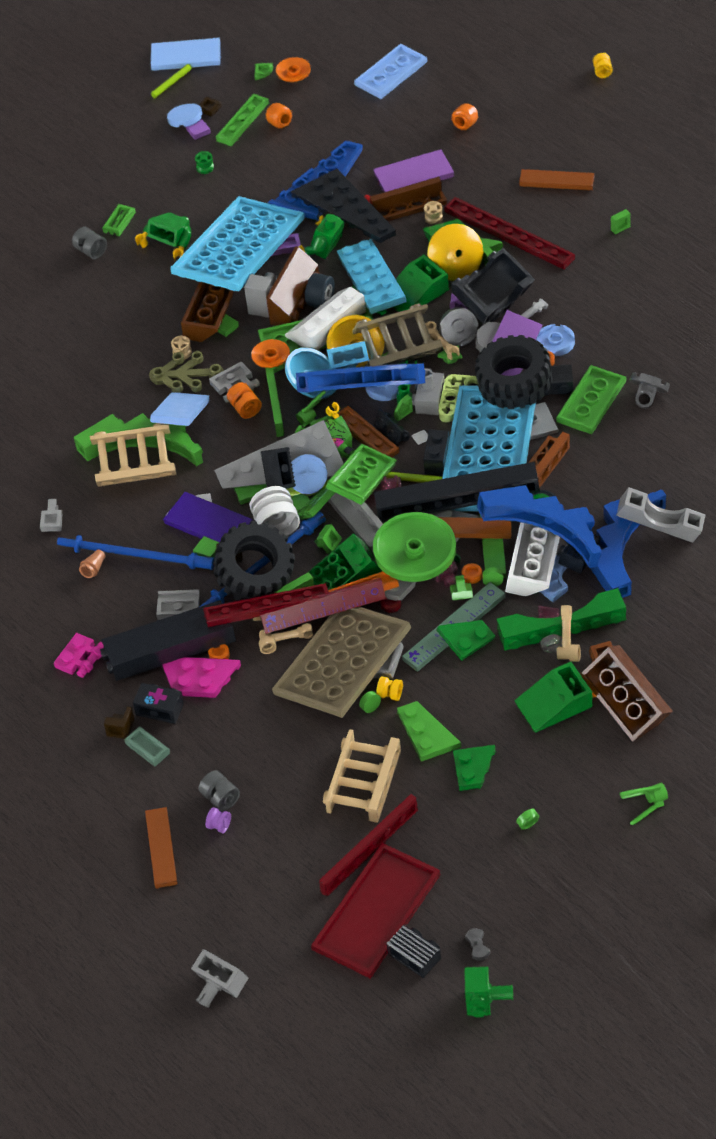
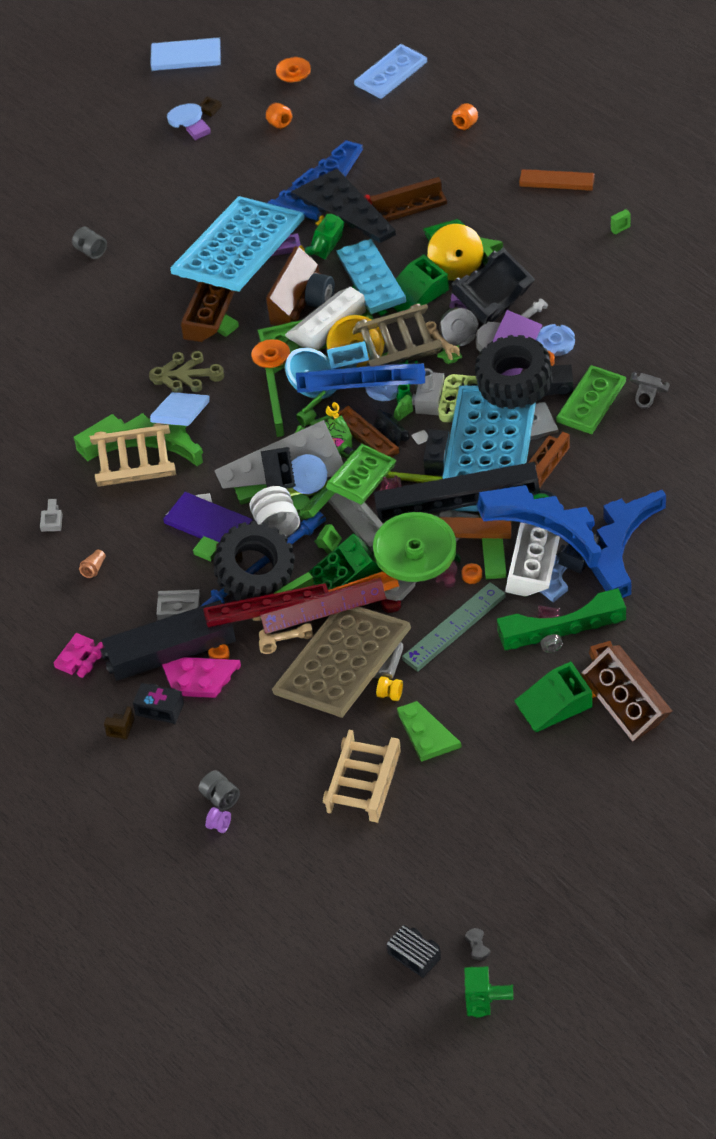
(122, 220): bright green tile -> none
(147, 746): sand green tile -> none
(161, 847): dark orange tile -> none
(167, 229): green torso -> none
(171, 81): lime bar -> none
(182, 345): tan wheel -> none
(193, 560): blue bar -> none
(204, 162): green wheel -> none
(218, 976): light grey brick -> none
(226, 379): light grey plate -> none
(242, 120): bright green tile -> none
(244, 400): orange wheel -> none
(256, 291): light grey brick -> none
(263, 70): bright green tile -> none
(368, 845): dark red tile -> none
(370, 701): bright green tile -> none
(375, 910): dark red tile -> none
(413, 171): medium lavender tile -> none
(433, 212): tan wheel -> none
(461, 589): bright green tile -> none
(466, 637): green wing -> none
(472, 766): green wing -> none
(492, 575): bright green tile -> none
(509, 233): dark red tile -> none
(527, 819): bright green tile -> none
(567, 651): tan brick -> none
(602, 65): yellow wheel -> none
(655, 794): bright green plant -> none
(679, 523): light grey arch -> none

